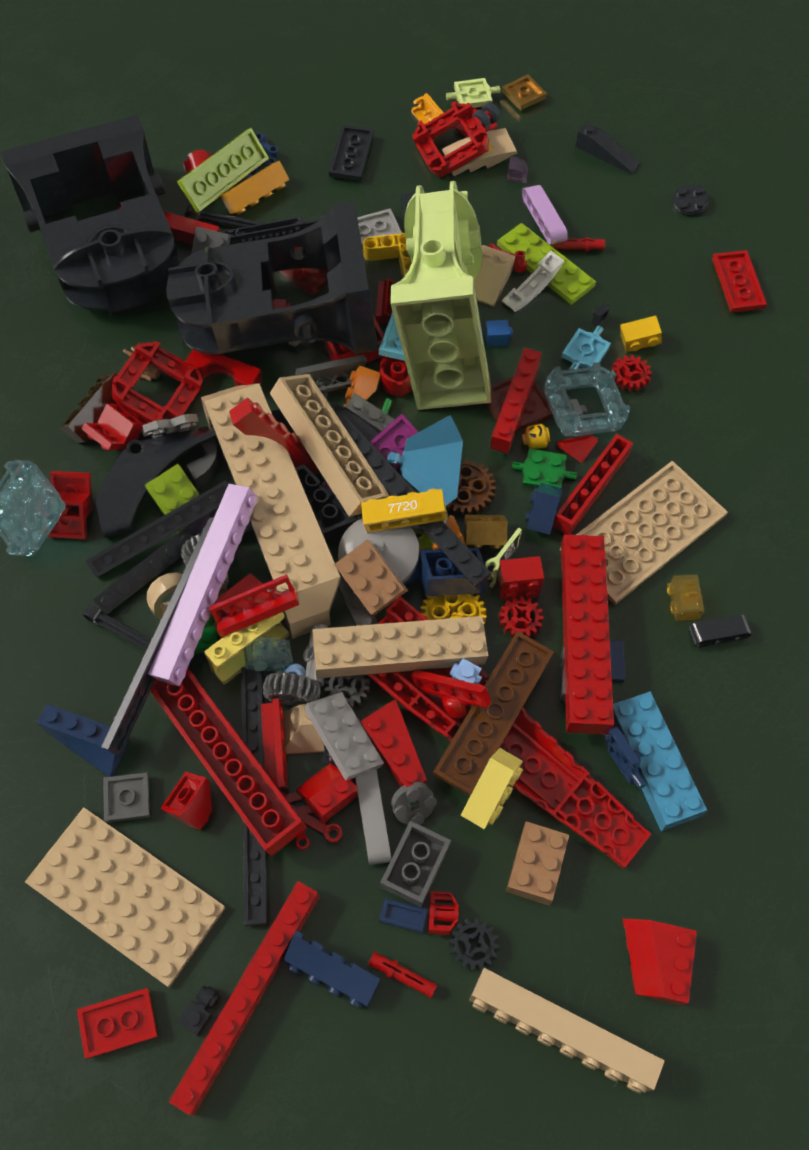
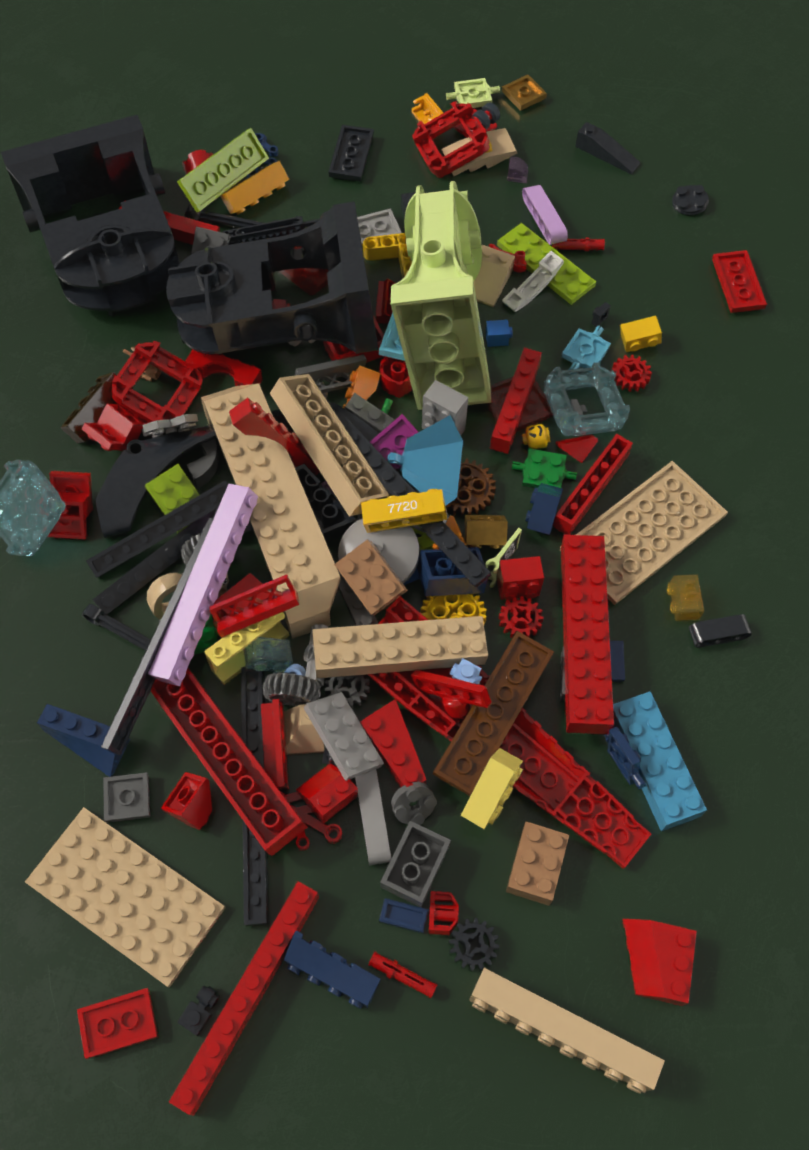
(441, 402): none -> light grey brick

